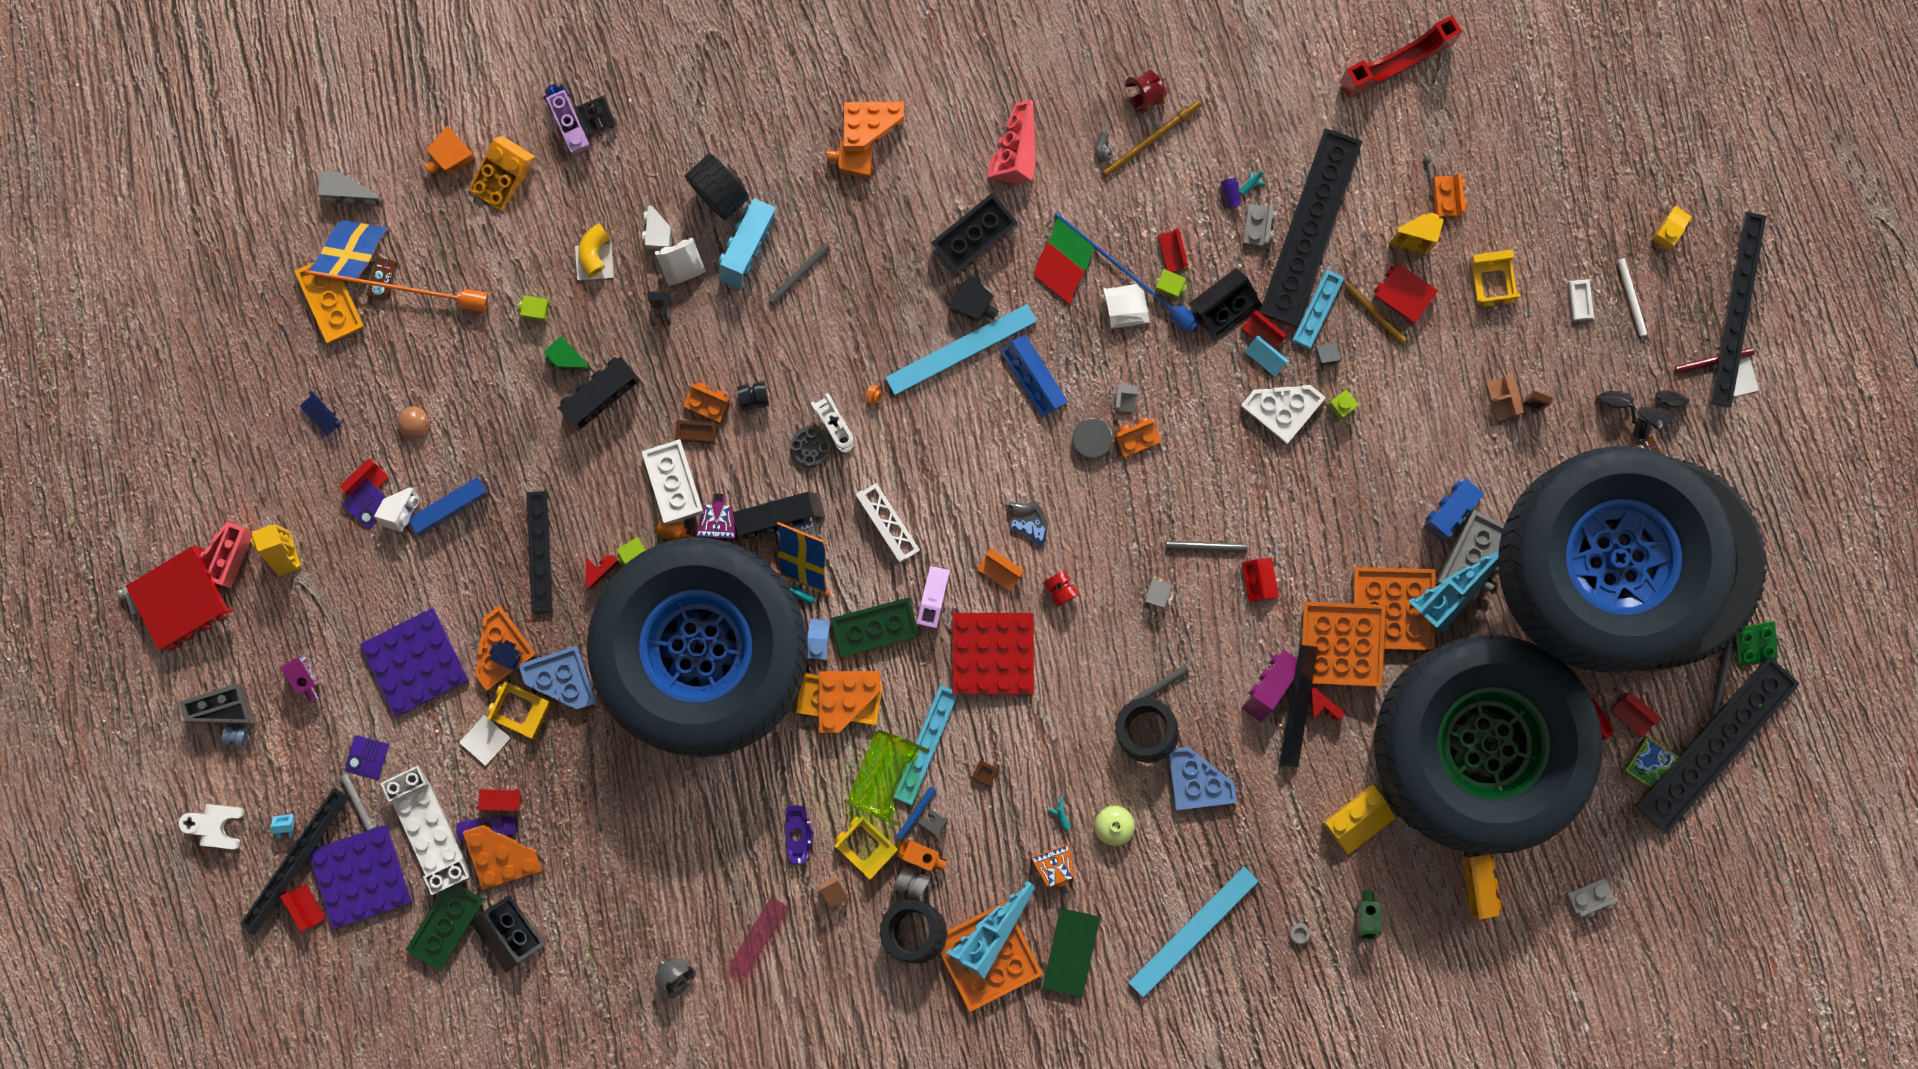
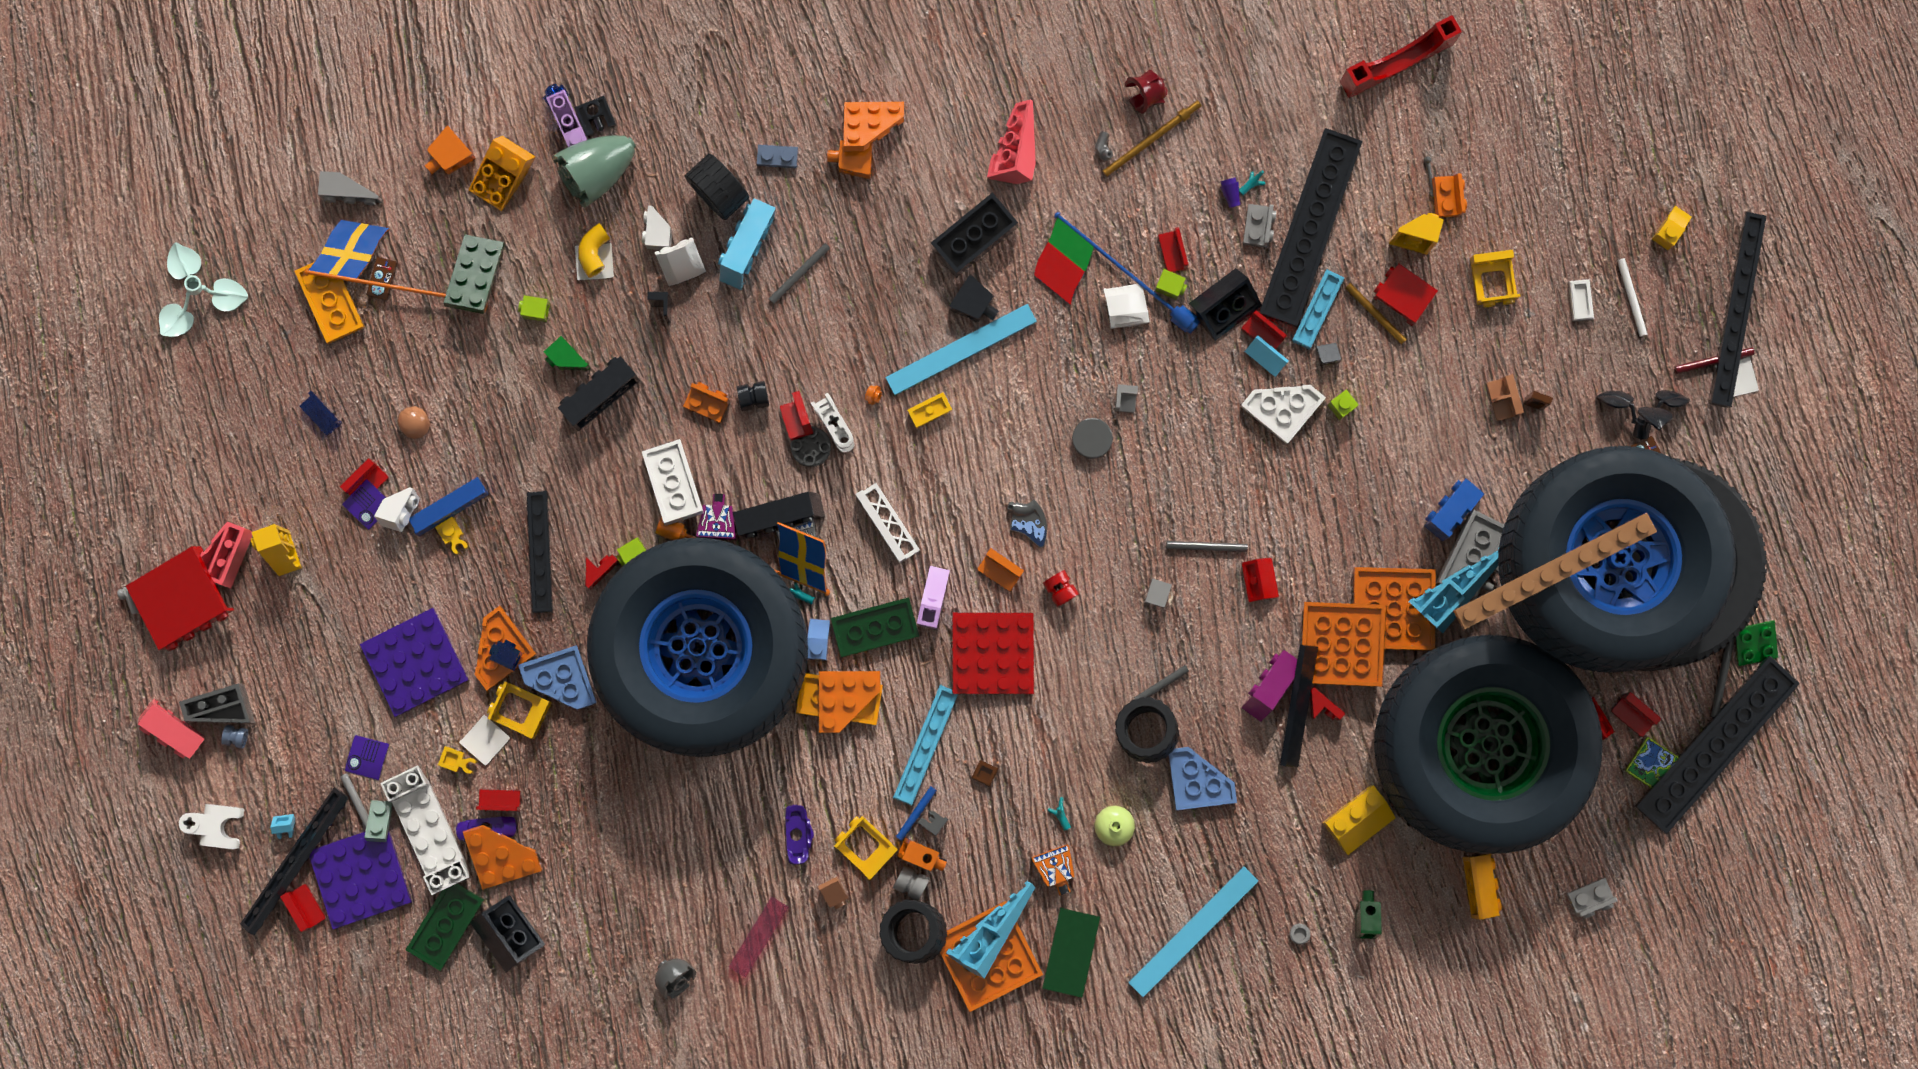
(170, 730): none -> coral wedge
(186, 262): none -> light aqua plant
(298, 669): magenta torso -> none
(378, 821): none -> plate
(450, 533): none -> yellow plate
(453, 760): none -> yellow plate
(474, 274): none -> plate
(594, 165): none -> sand green cylinder
(696, 431): reddish brown tile -> none
(777, 156): none -> sand blue plate
(796, 418): none -> red panel
(881, 773): clear neon green windscreen -> none
(929, 410): none -> yellow plate
(1033, 375): blue panel -> none
(1137, 438): orange bracket -> none
(1555, 571): none -> medium nougat plate

